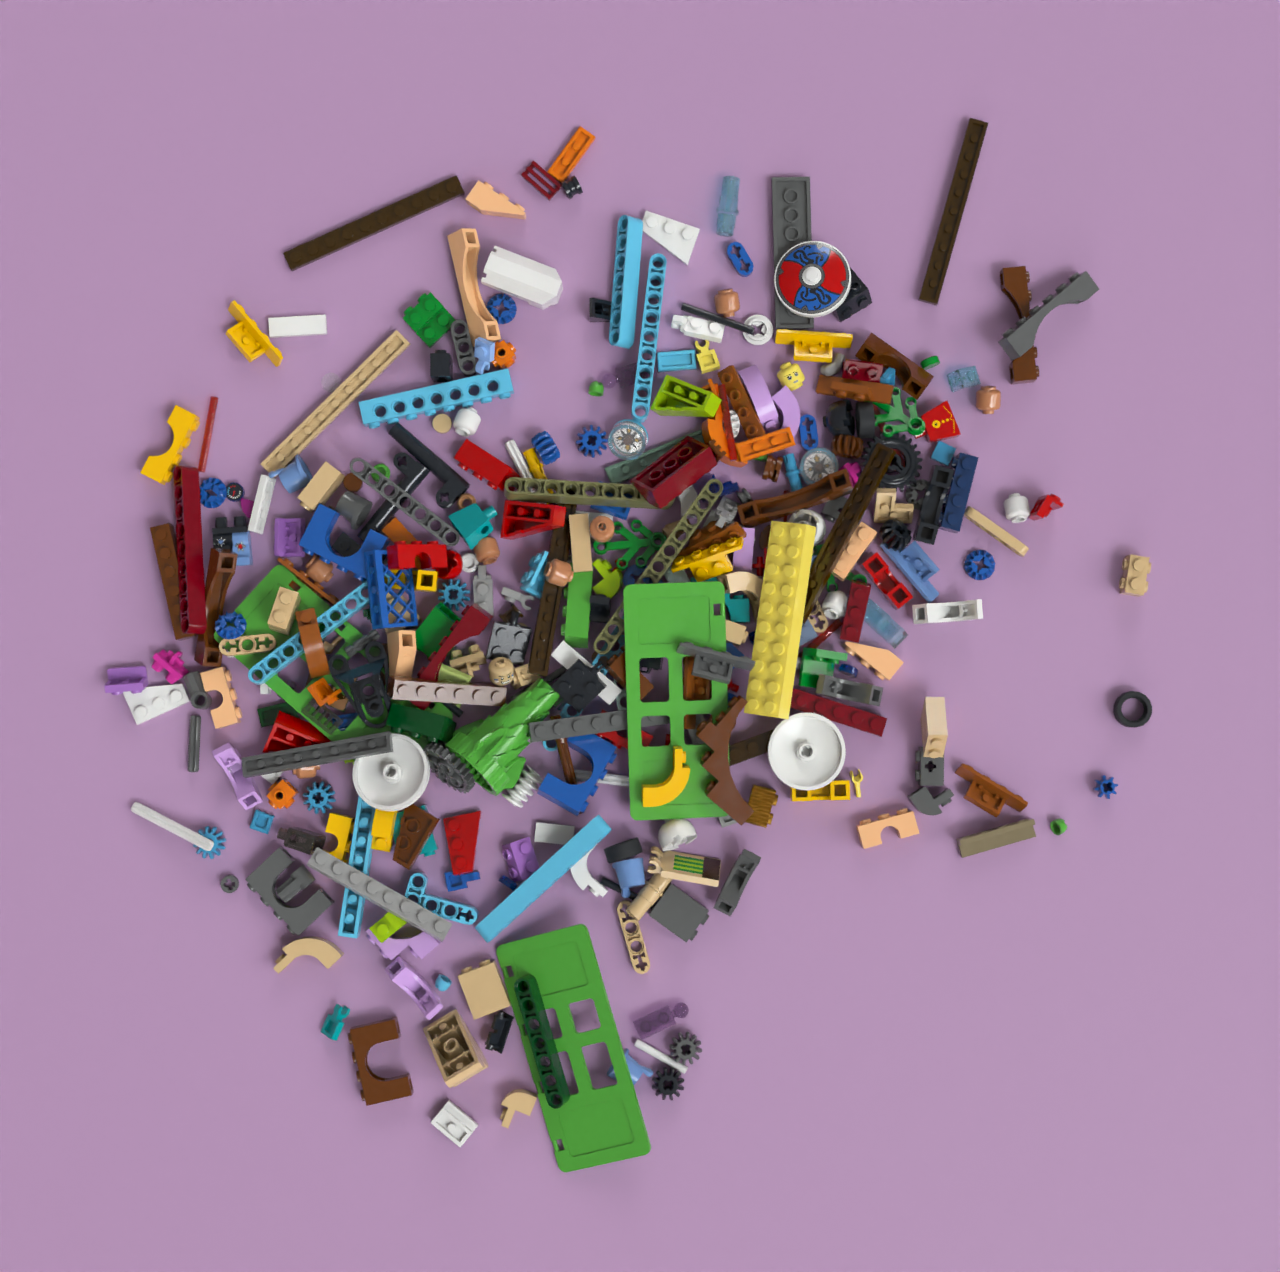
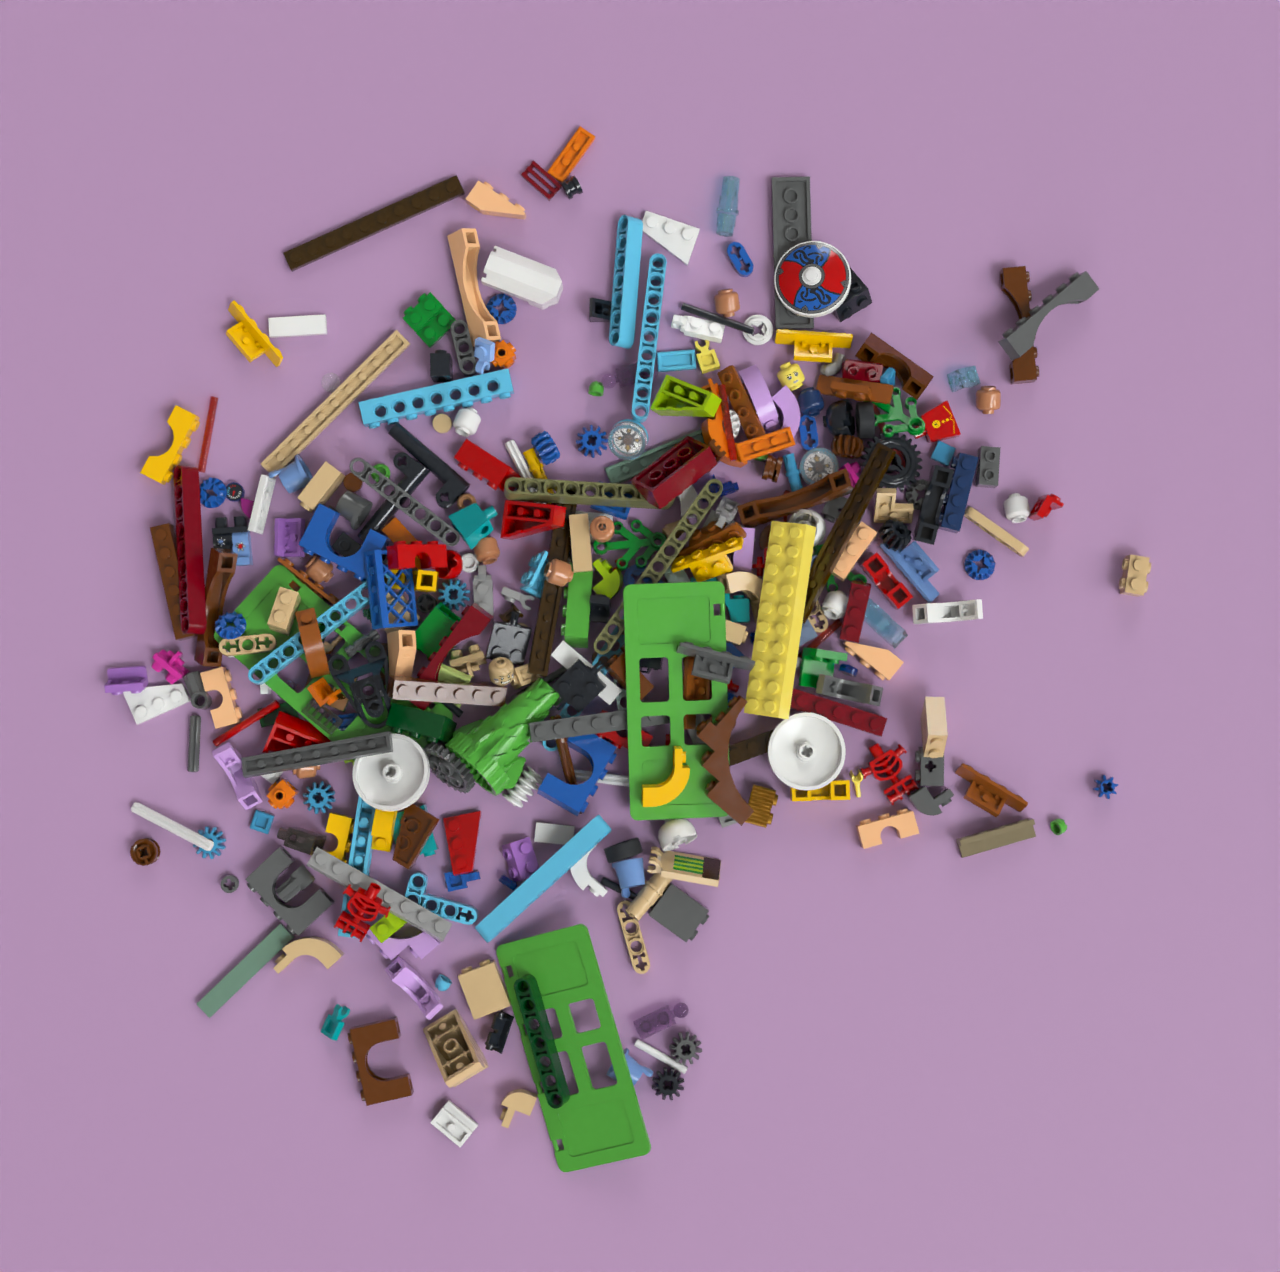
(145, 851): none -> reddish brown wheel
(245, 970): none -> sand green tile
(246, 723): none -> red bar
(363, 906): none -> red piece
(426, 600): none -> black wheel
(736, 882): dark grey arch -> none
(744, 496): dark grey bush -> none
(810, 402): none -> dark blue head
(879, 755): none -> red piece
(930, 362): green tile -> none
(953, 211): dark brown plate -> none
(987, 467): none -> dark grey brick
(1118, 707): black tyre -> none

